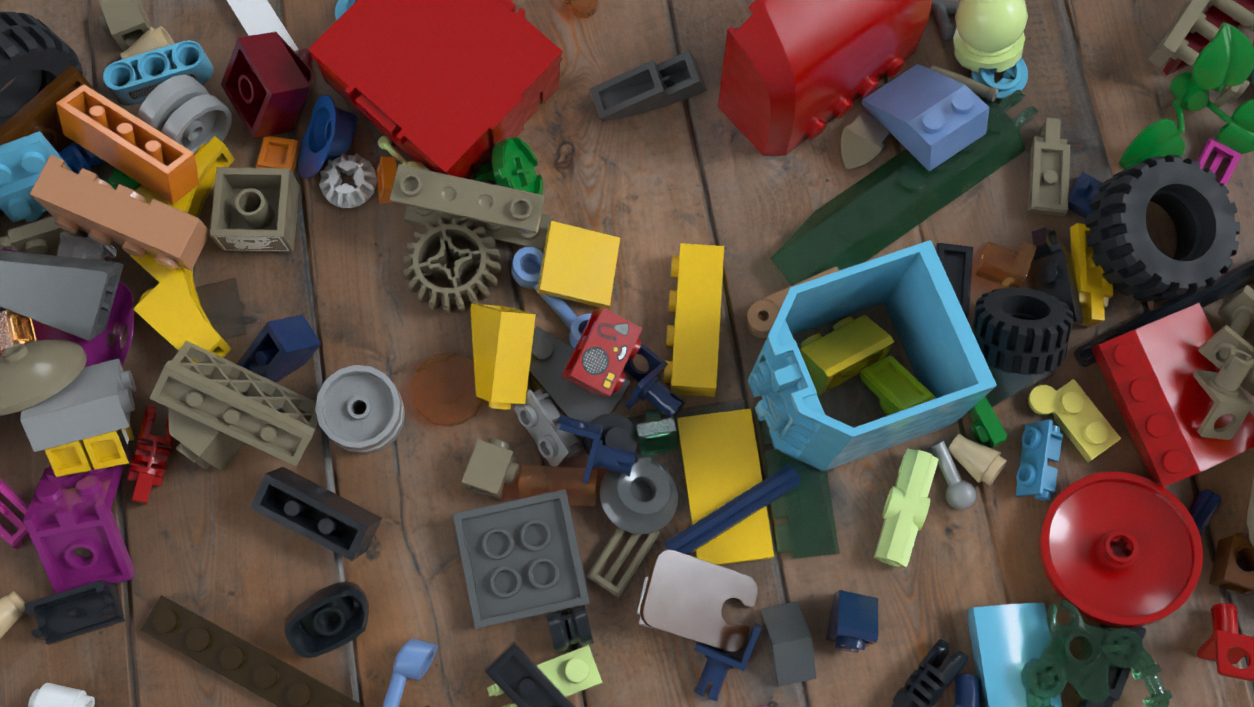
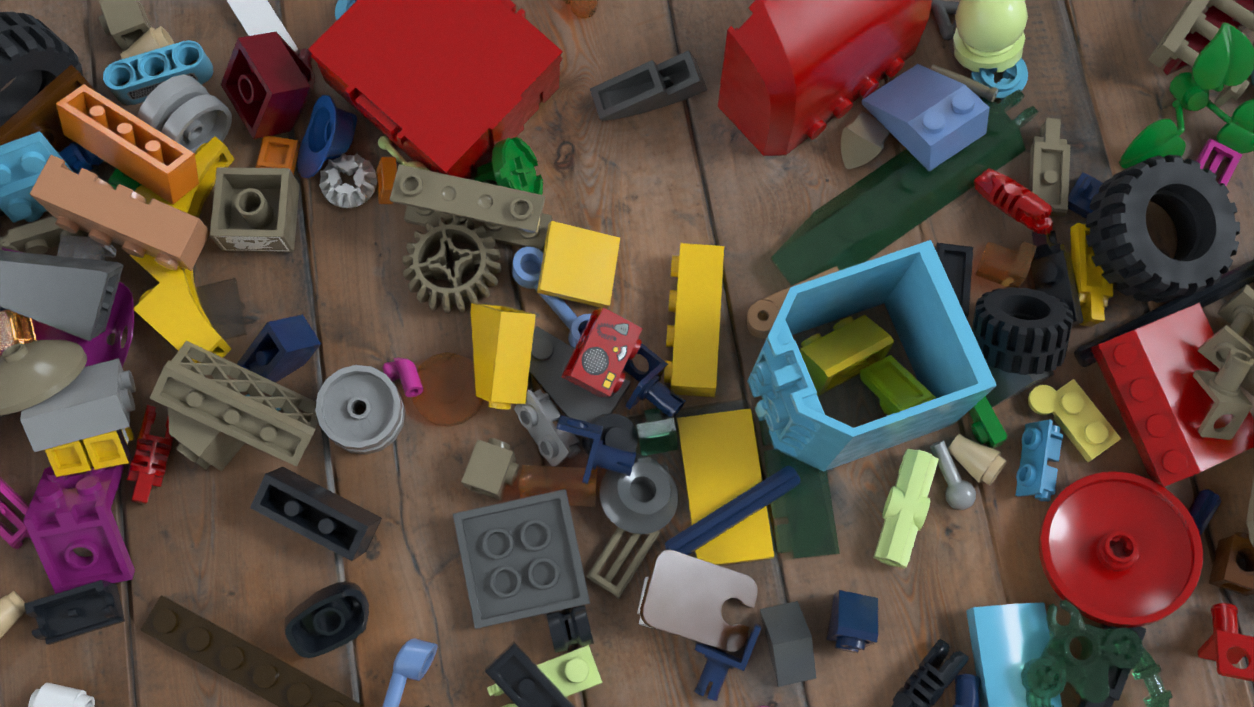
(408, 375): none -> dark pink arm
(1015, 200): none -> red hinge

